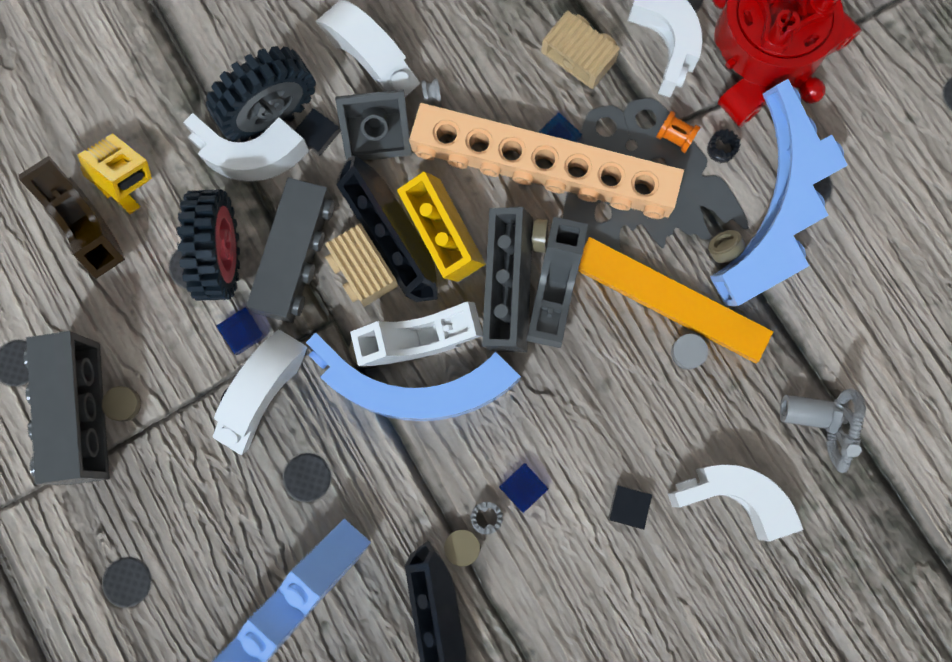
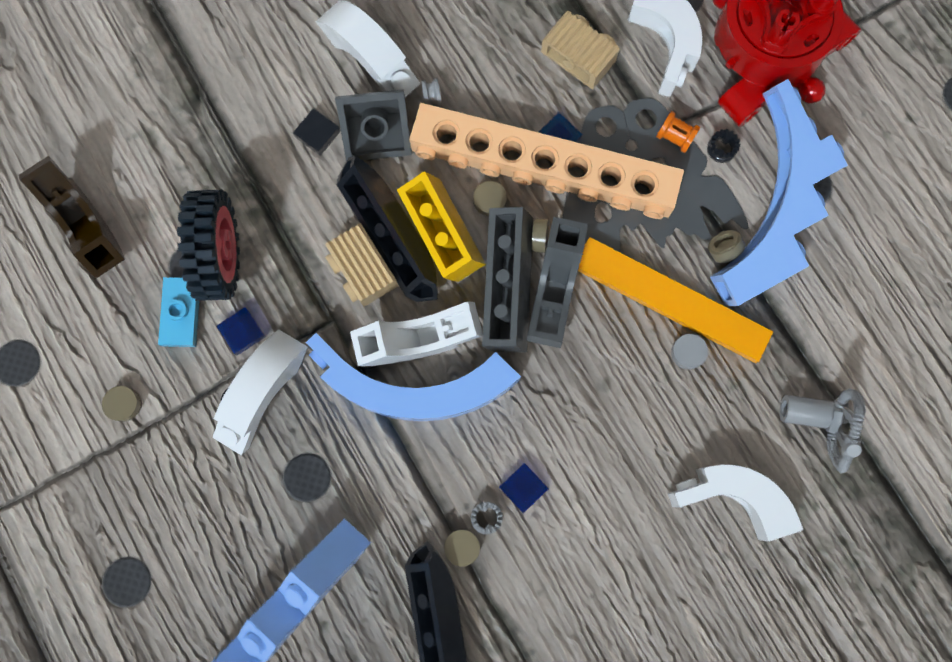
(66, 409): dark grey brick -> none
(115, 170): yellow piece -> none
(177, 315): none -> medium azure plate
(251, 160): white arch -> none
(260, 92): black wheel -> none
(291, 250): dark grey brick -> none
(489, 195): none -> dark tan tile
(630, 507): black tile -> none

